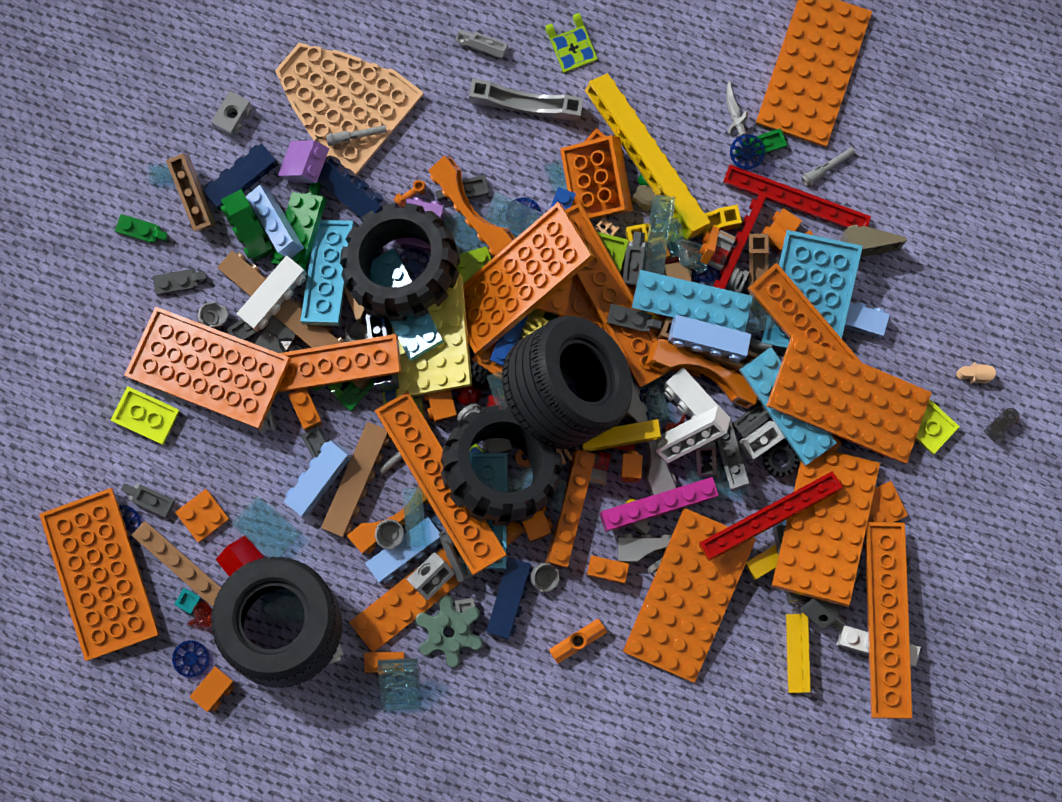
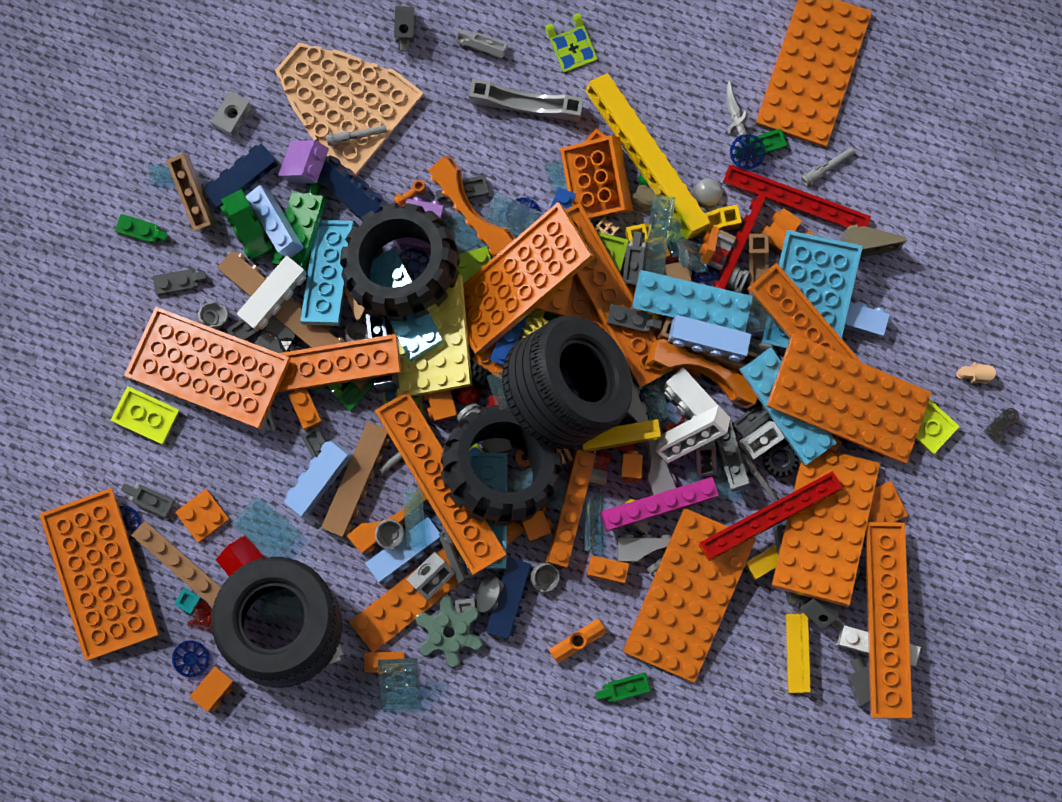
(404, 19): none -> dark grey torso
(488, 593): none -> dark grey dish
(593, 524): none -> clear light blue plate
(624, 688): none -> green hinge
(707, 192): none -> light grey hair
(752, 468): none -> light grey piece
(860, 681): none -> dark grey torso

